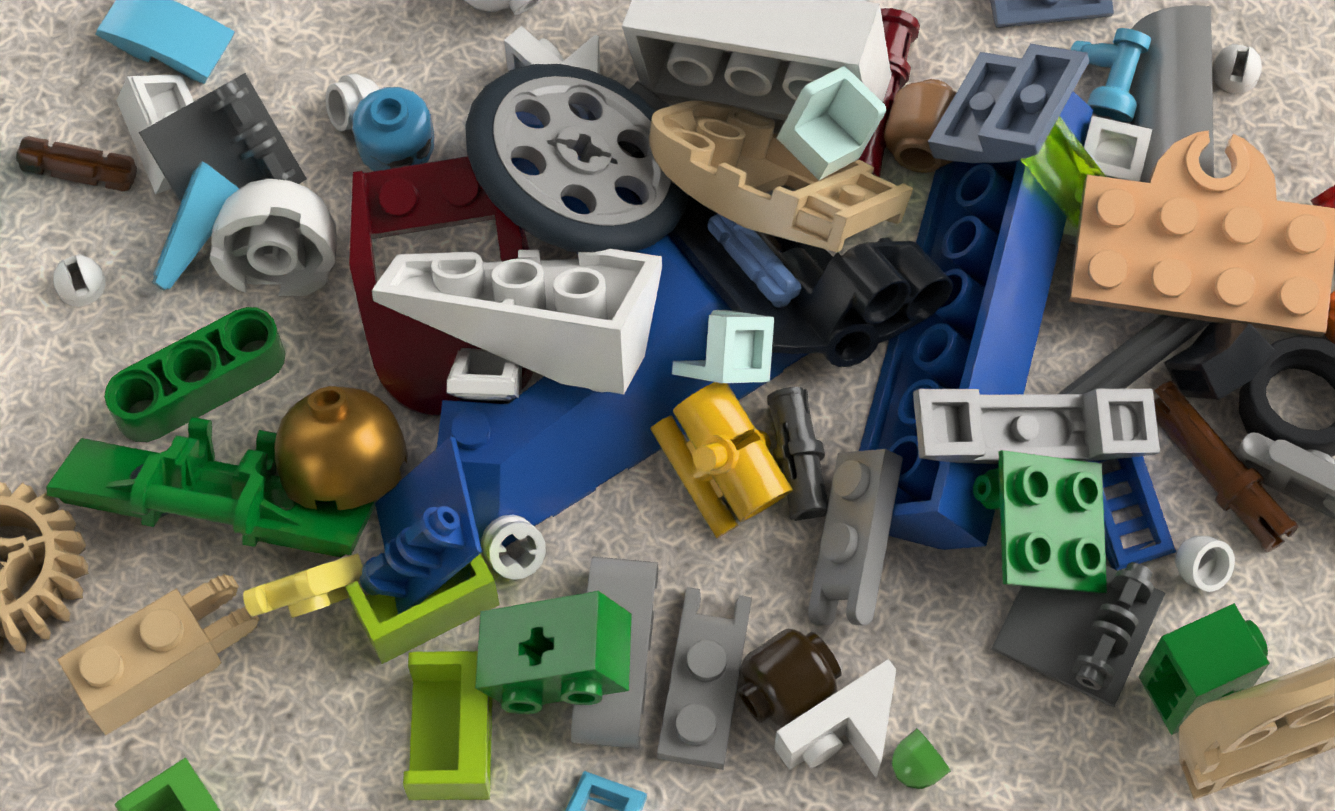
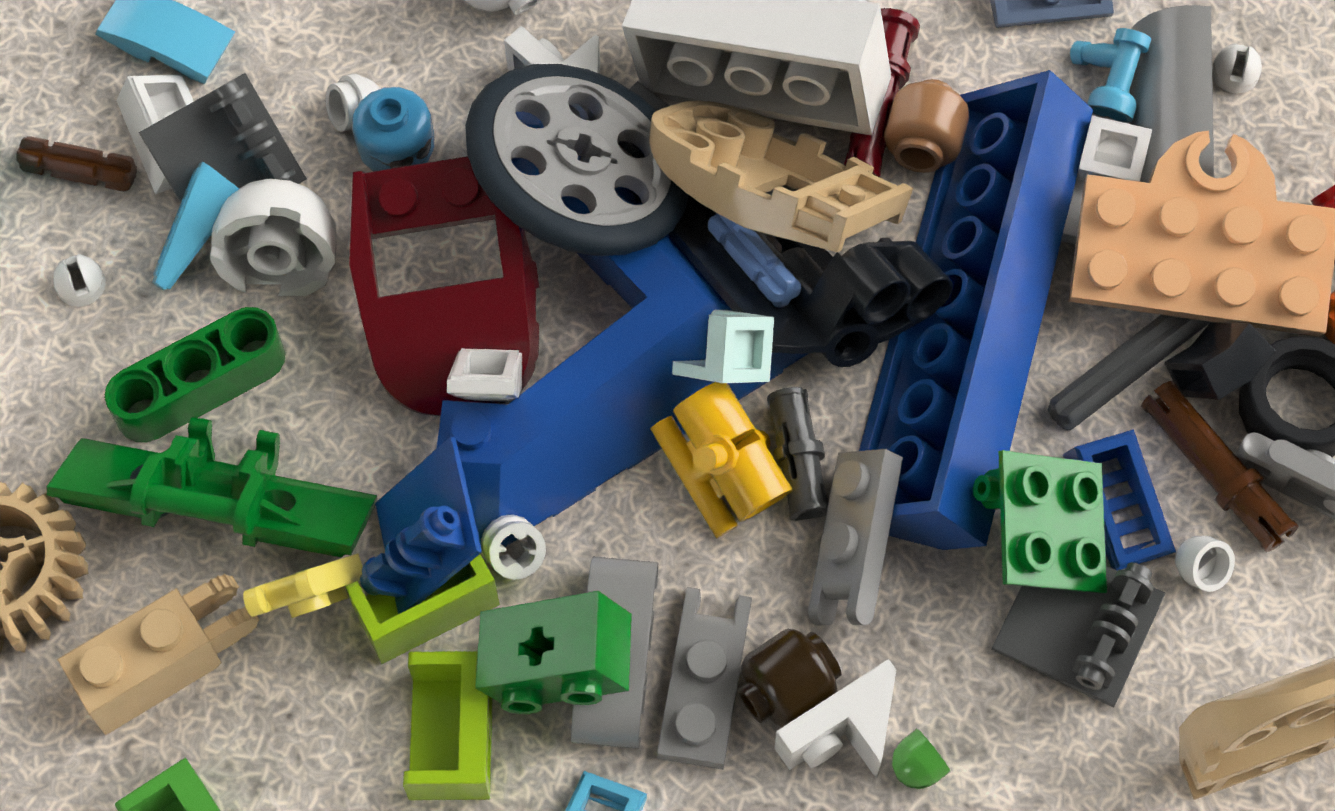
(339, 448): pearl gold cylinder -> none
(558, 317): white wedge -> none
(831, 122): light aqua panel -> none
(1007, 105): sand blue slope -> none
(1062, 169): clear neon green tile -> none
(1081, 427): light grey slope -> none
(1203, 664): green brick -> none

